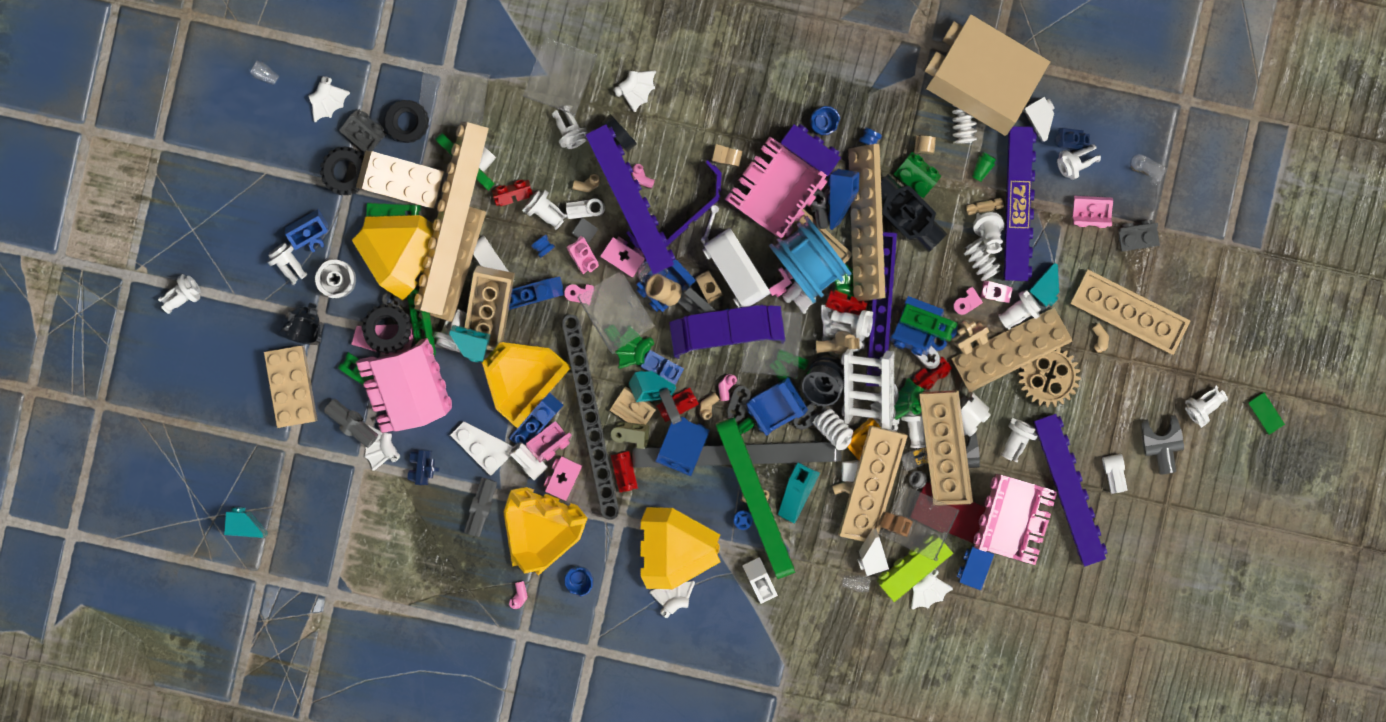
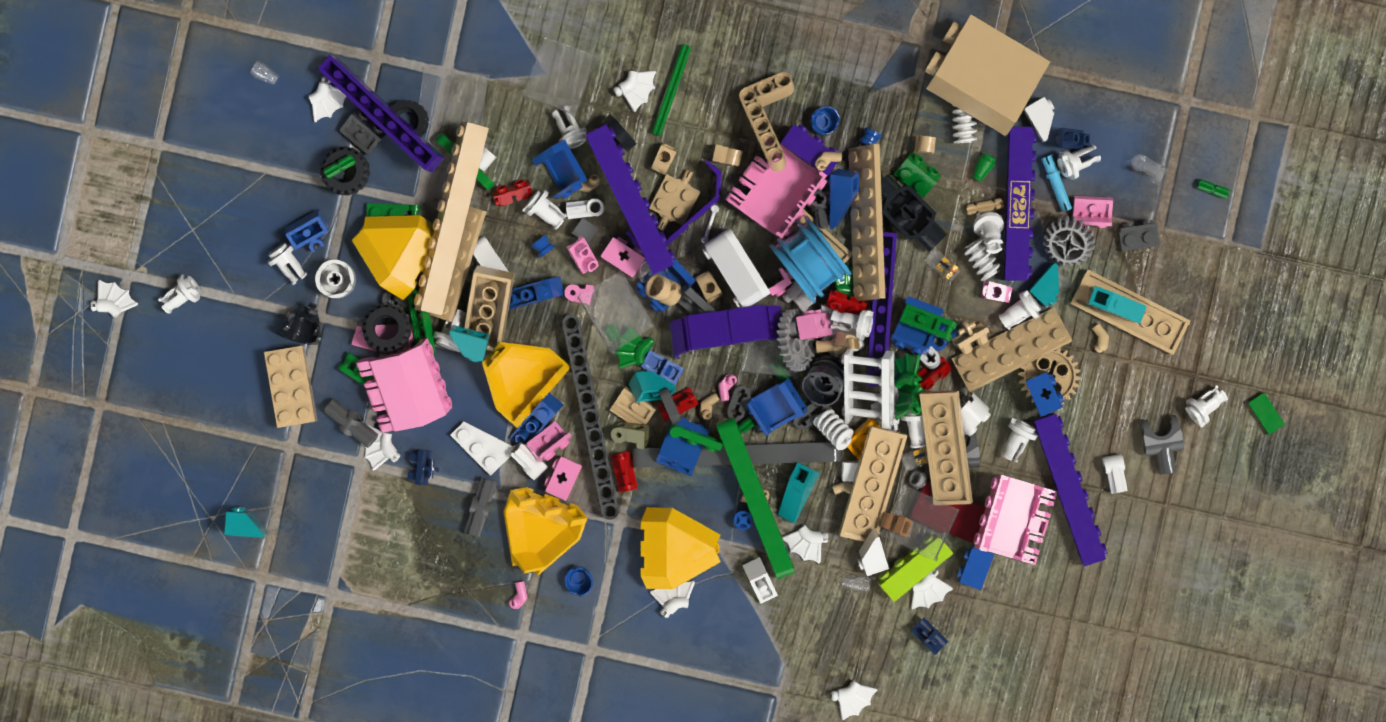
(112, 299): none -> white arm
(343, 164): none -> green piece
(381, 113): none -> dark purple brick
(399, 179): brick -> none
(562, 168): none -> blue panel
(638, 173): bright pink arm -> none
(664, 158): none -> tan leg
(671, 90): none -> green axle
(674, 200): none -> tan plate
(694, 437): none -> green plate
(760, 99): none -> tan beam
(796, 352): none -> light grey gear
(806, 543): none -> white arm
(814, 325): none -> bright pink brick
(826, 158): none -> tan arm
(853, 698): none -> white arm
(906, 371): none -> green arm
(929, 635): none -> dark blue hips
(942, 265): none -> clear leg
(966, 304): bright pink leg -> none
(1036, 386): none -> blue brick
(1056, 183): none -> medium azure pin
(1066, 256): none -> light grey gear
(1116, 304): none -> teal slope
(1210, 187): none -> green piece

